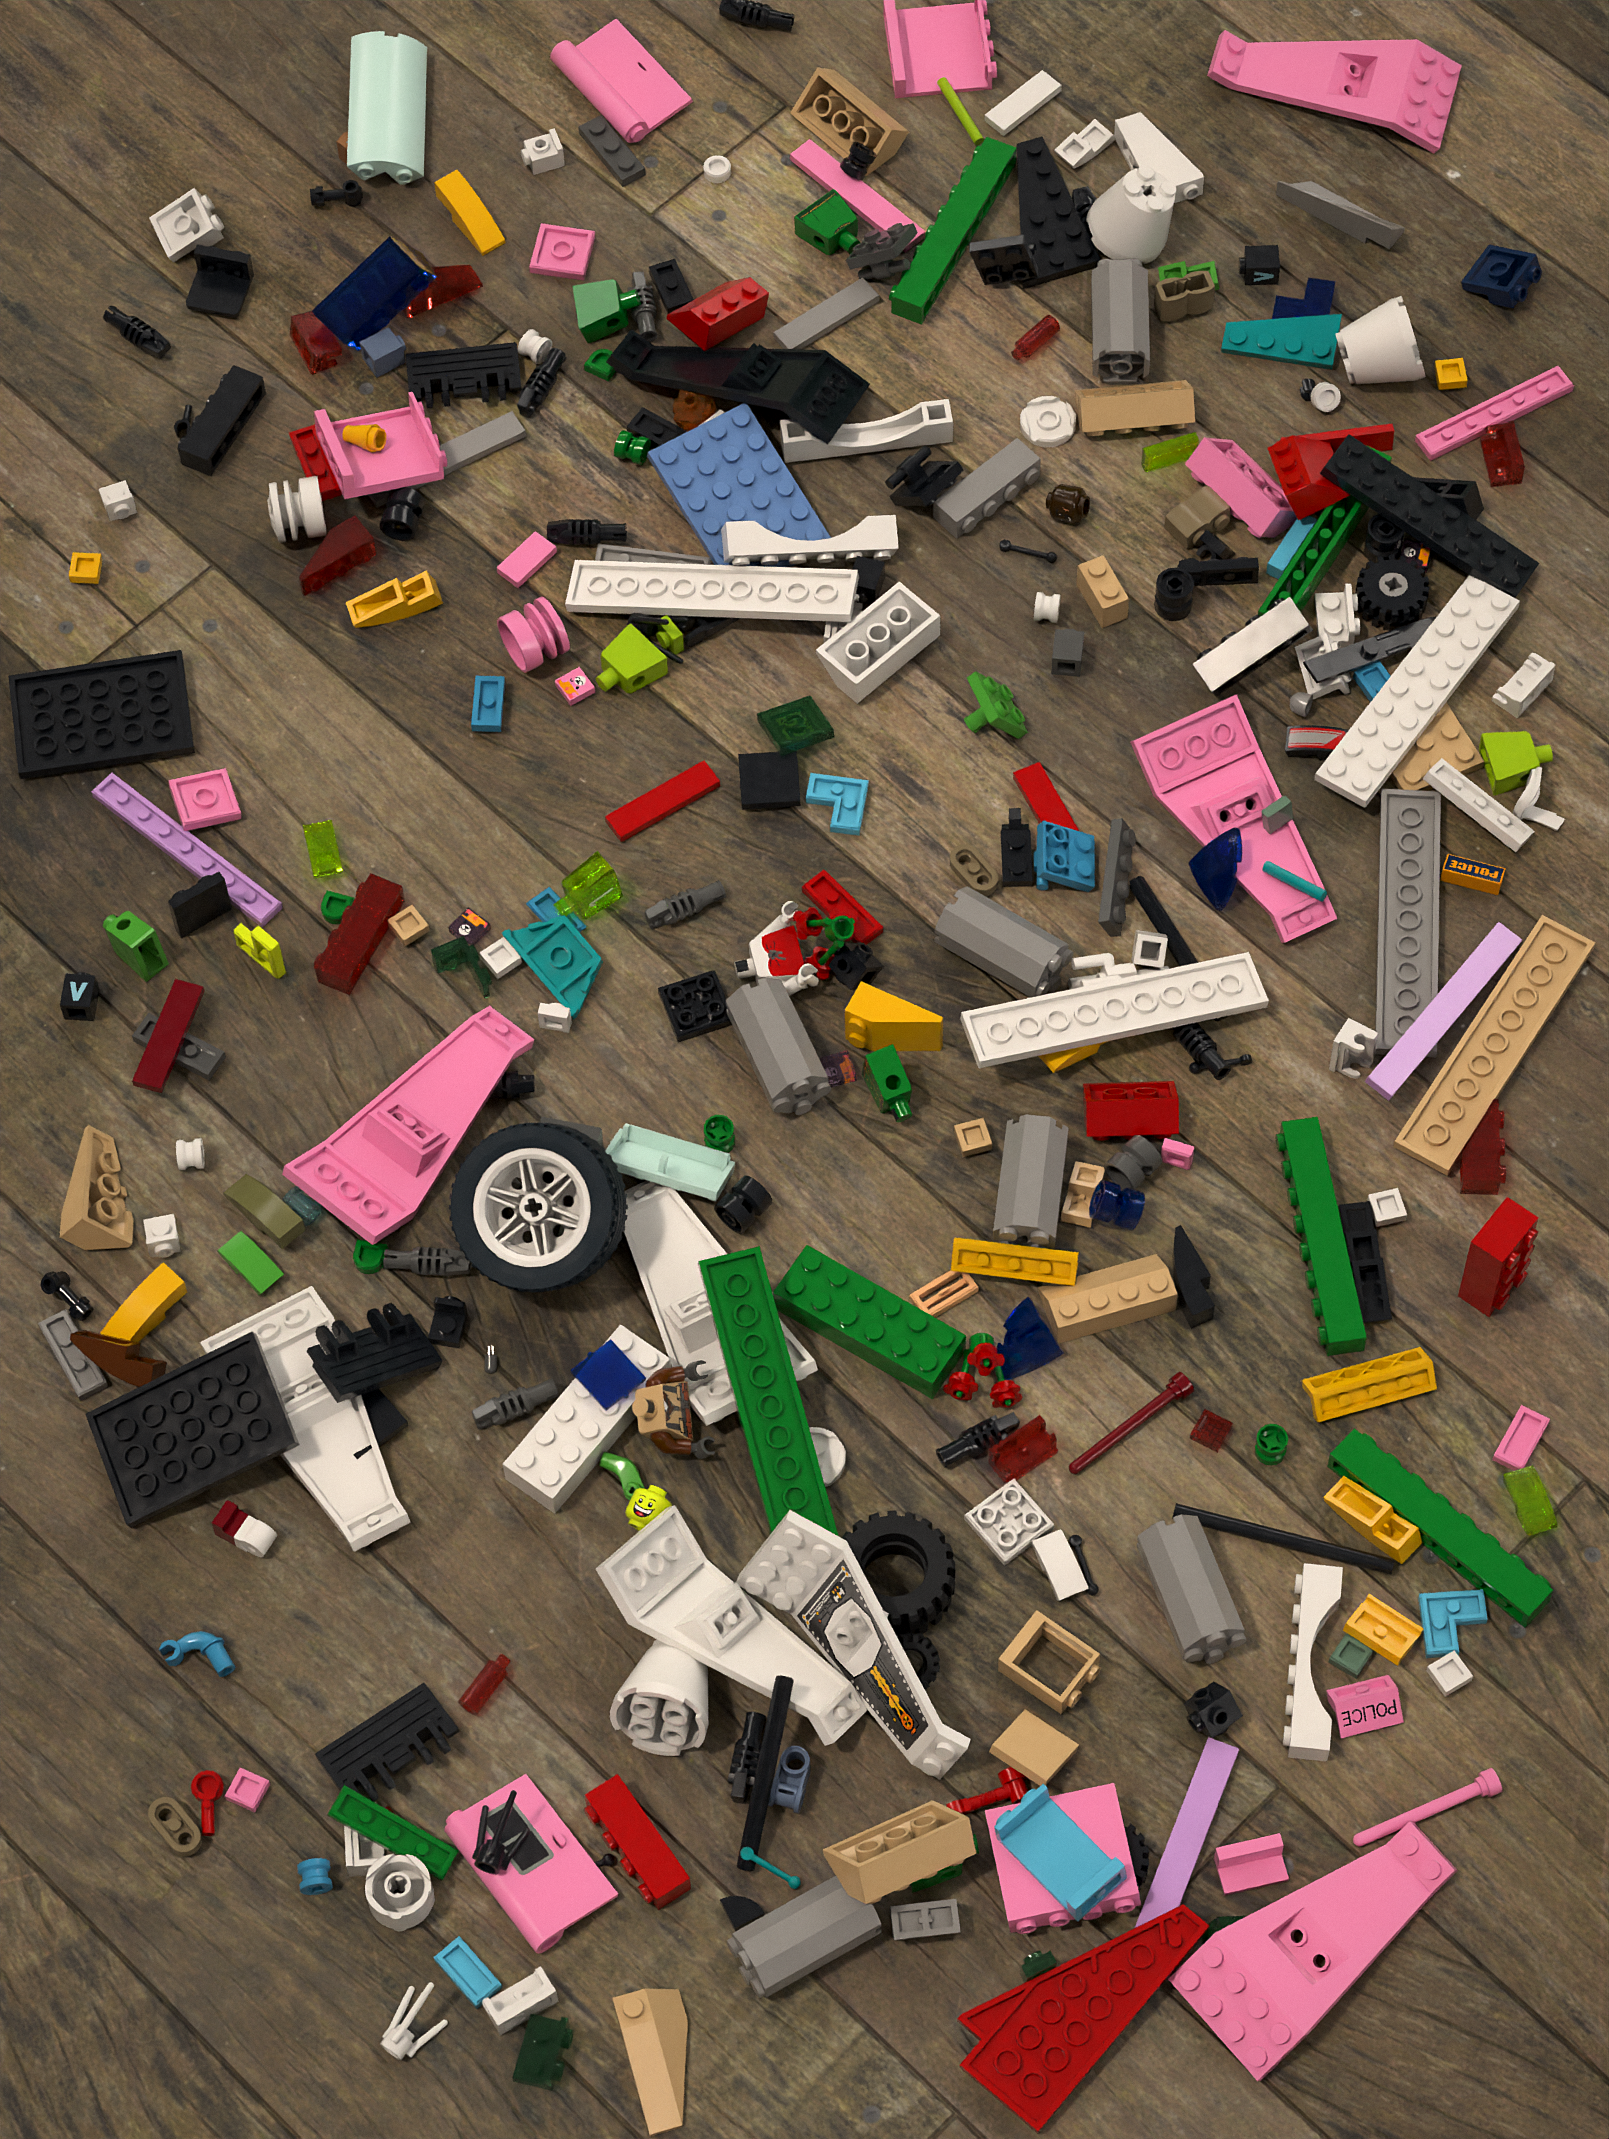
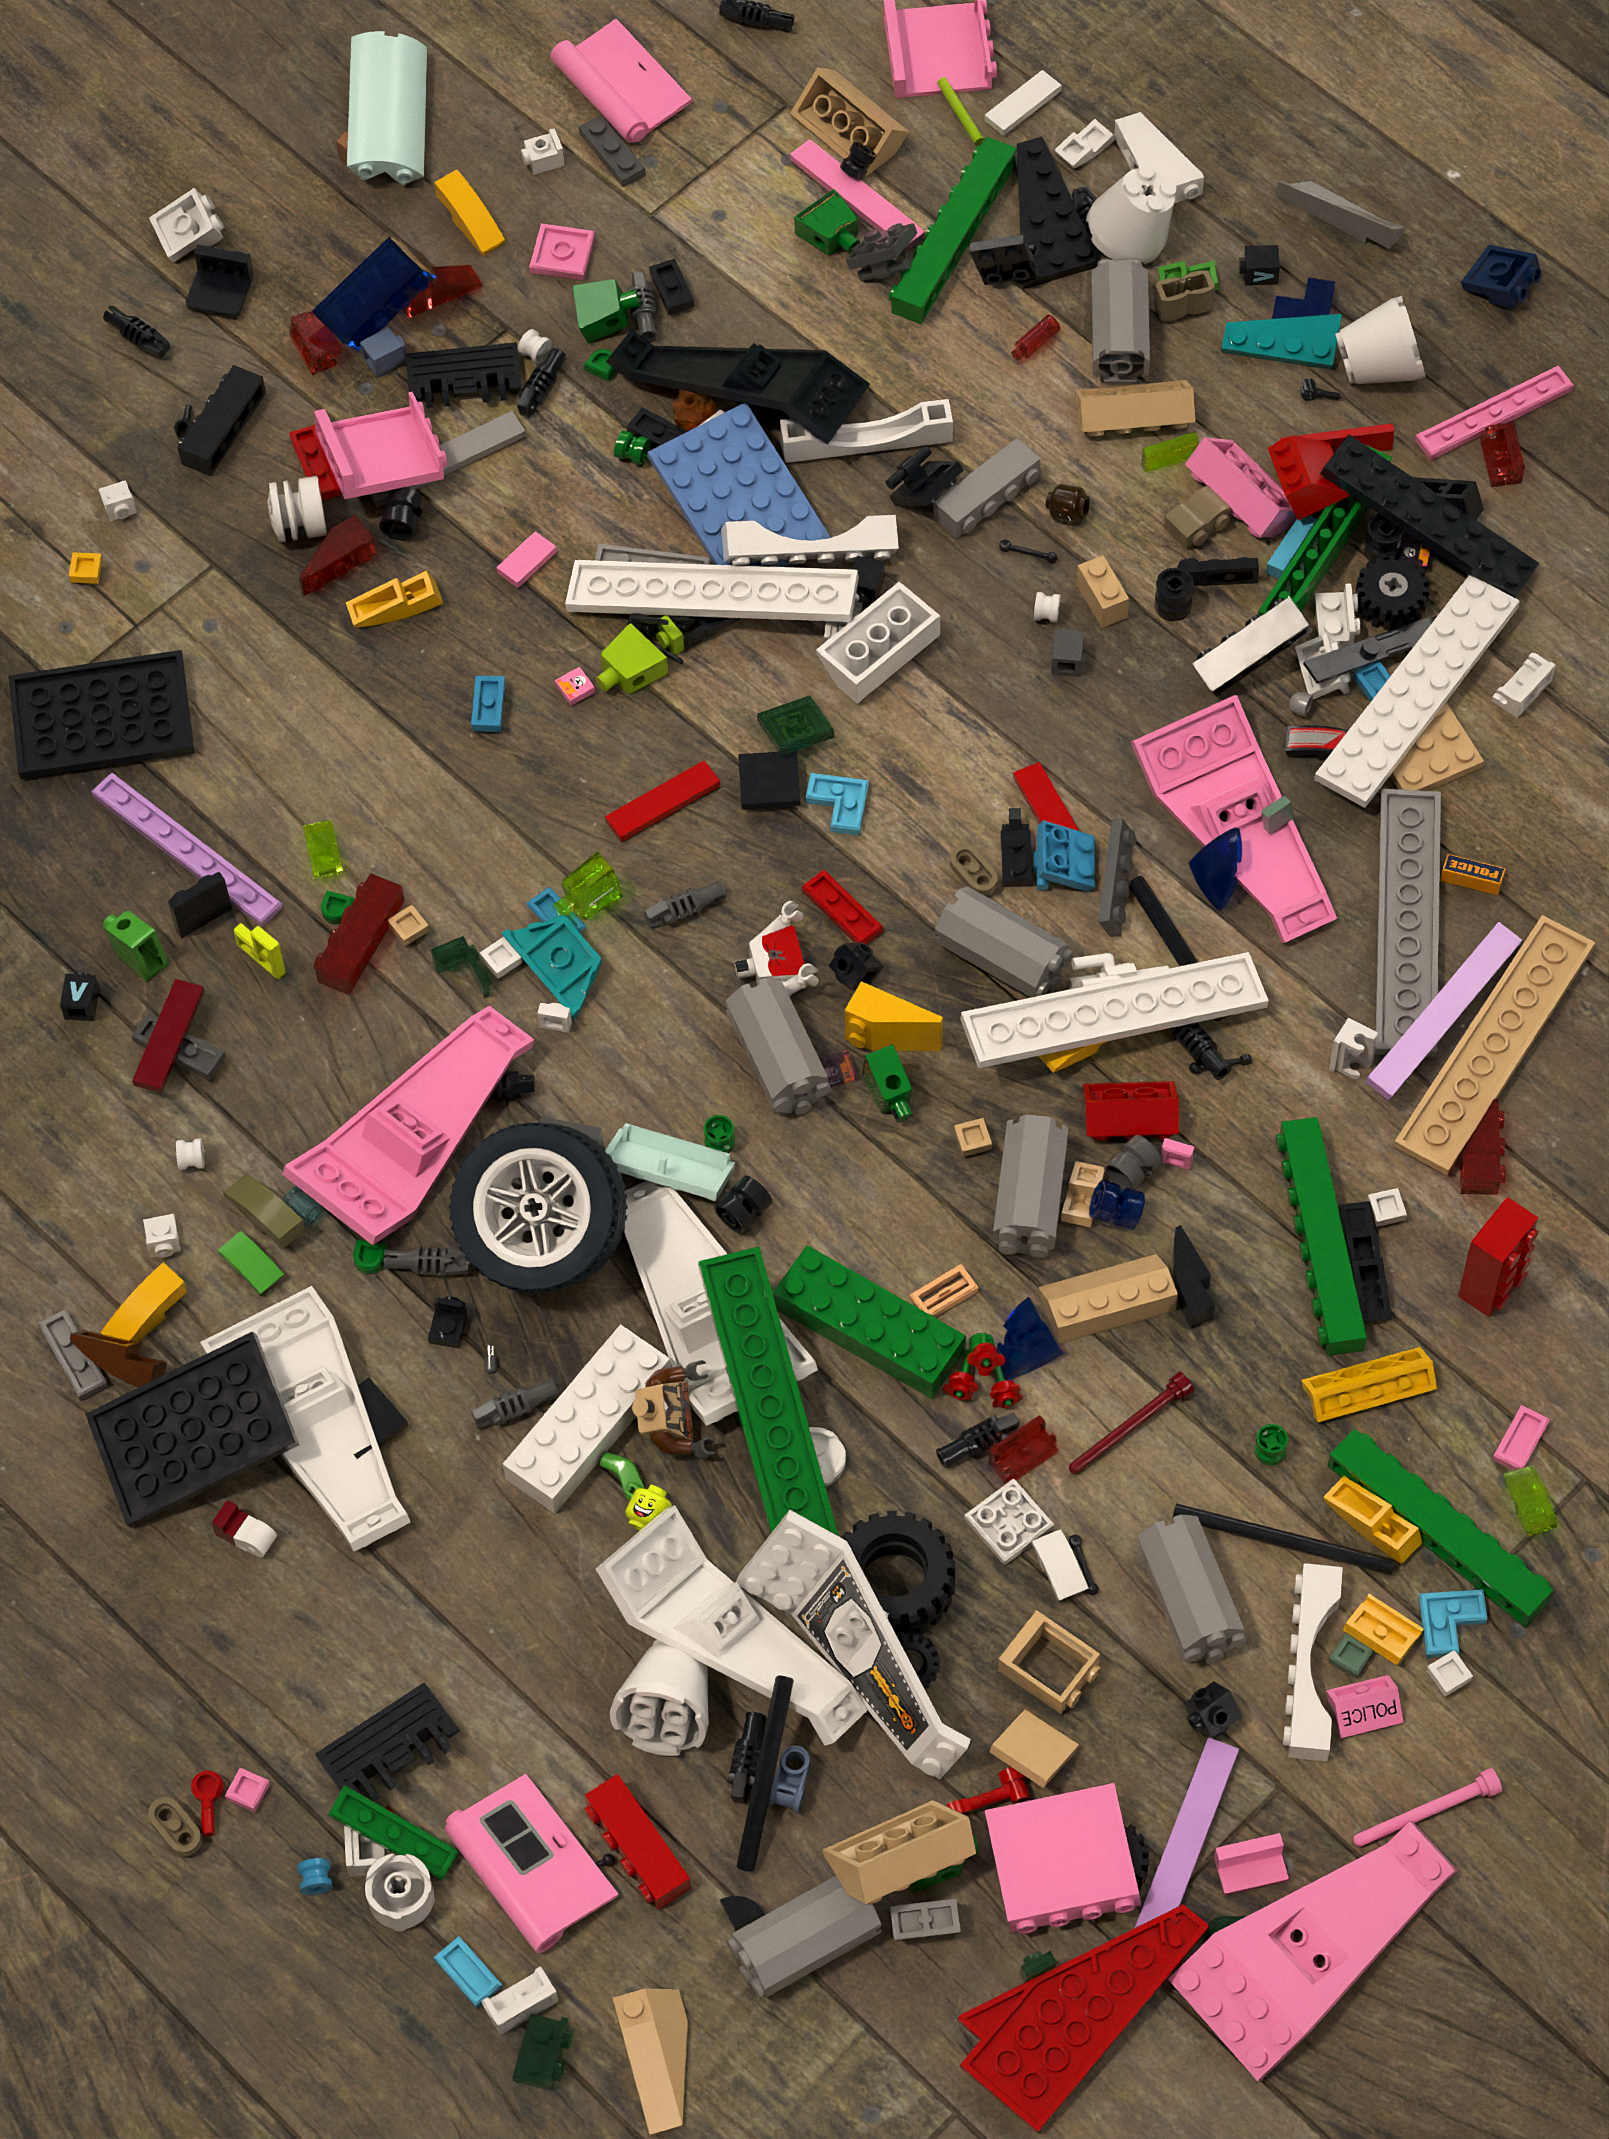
(59, 1283): black bar -> none
(94, 1204): tan wedge -> none
(204, 799): bright pink tile -> none
(207, 1644): dark azure piece -> none
(351, 193): black bar -> none
(365, 436): yellow cone -> none
(368, 1362): black hinge -> none
(397, 2037): white plant -> none
(470, 926): tile -> none
(484, 1685): clear red cylinder -> none
(491, 1856): black plant -> none
(534, 634): bright pink wheel -> none
(584, 532): black hinge -> none
(608, 1375): clear blue piece -> none
(695, 1005): black tile -> none
(717, 169): white tile -> none
(721, 312): red slope -> none
(748, 1854): teal hinge -> none
(827, 316): light grey tile -> none
(838, 928): plant -> none
(995, 707): bright green plate -> none
(1014, 1261): yellow fence -> none
(1048, 421): white tile -> none
(1058, 1853): medium azure panel -> none
(1149, 948): white brick -> none
(1211, 1430): clear red tile -> none
(1215, 546): black tile -> none
(1294, 881): teal piece -> none
(1325, 396): white tile -> none
(1367, 80): bright pink wing -> none
(1450, 374): yellow plate -> none
(1478, 805): white plate -> none
(1511, 758): lime torso -> none
(1524, 807): white piece -> none

